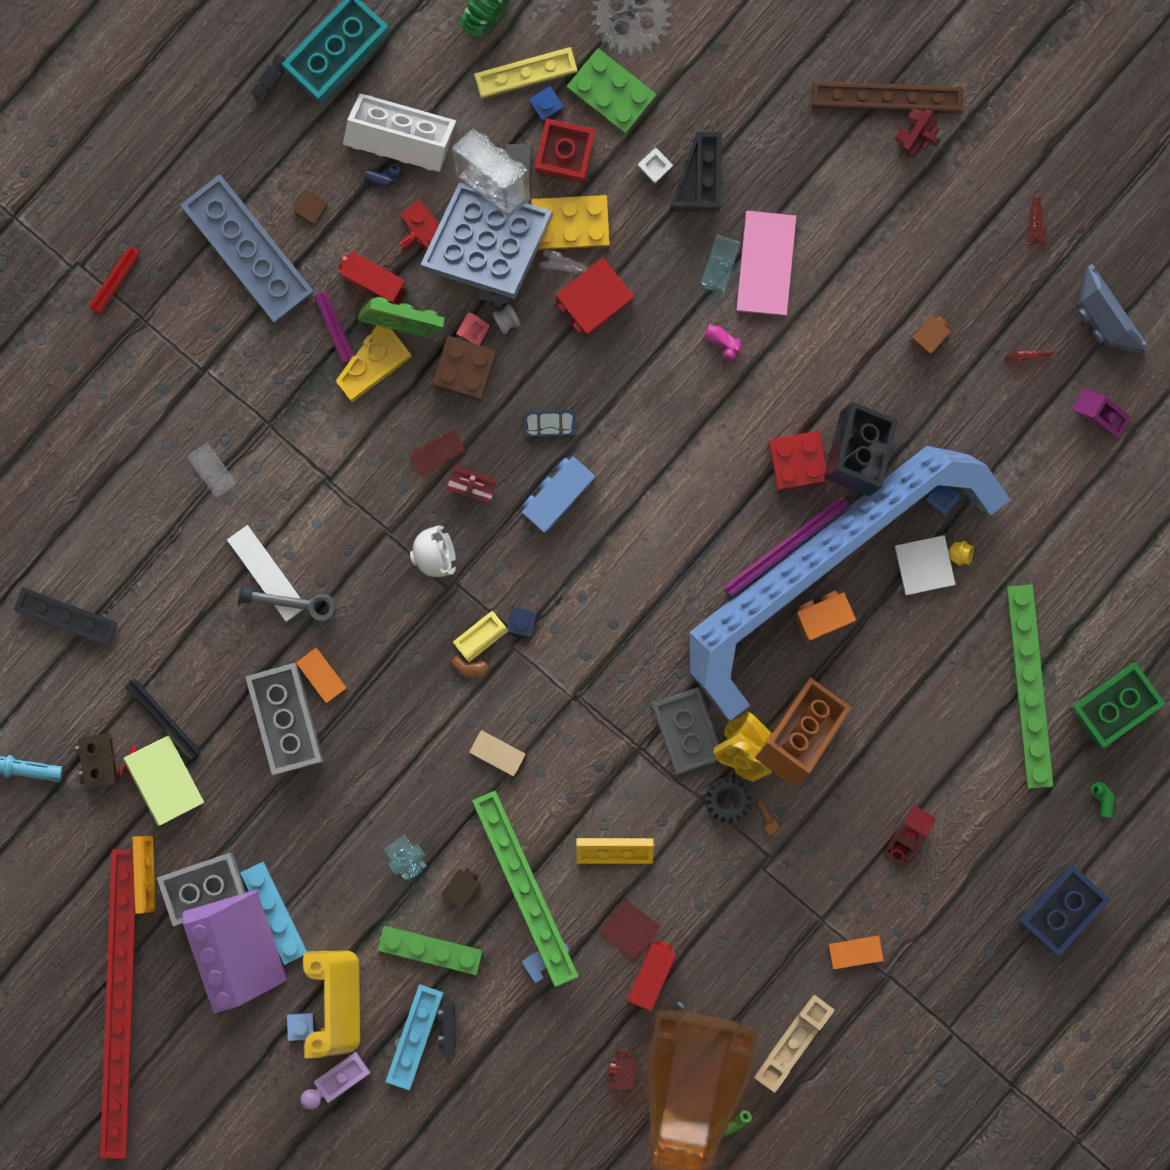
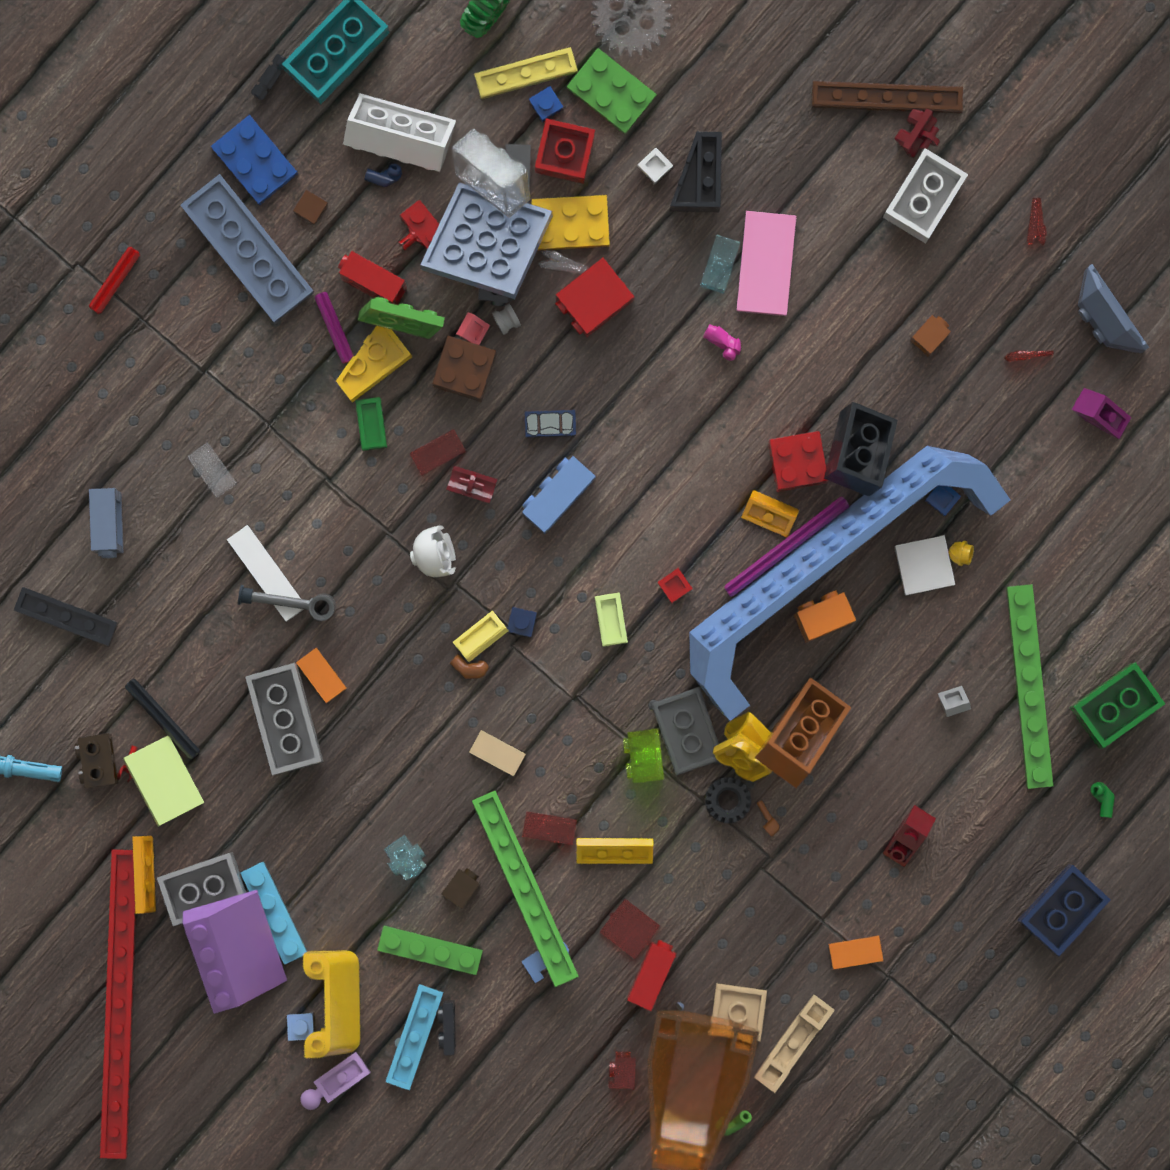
(106, 522): none -> sand blue window
(254, 159): none -> blue plate
(371, 424): none -> green tile
(549, 828): none -> clear red plate
(611, 619): none -> yellowish green tile
(644, 756): none -> clear neon green slope
(674, 585): none -> red plate
(740, 1005): none -> tan tile
(770, 513): none -> light orange slope
(925, 195): none -> white brick
(954, 701): none -> light grey plate

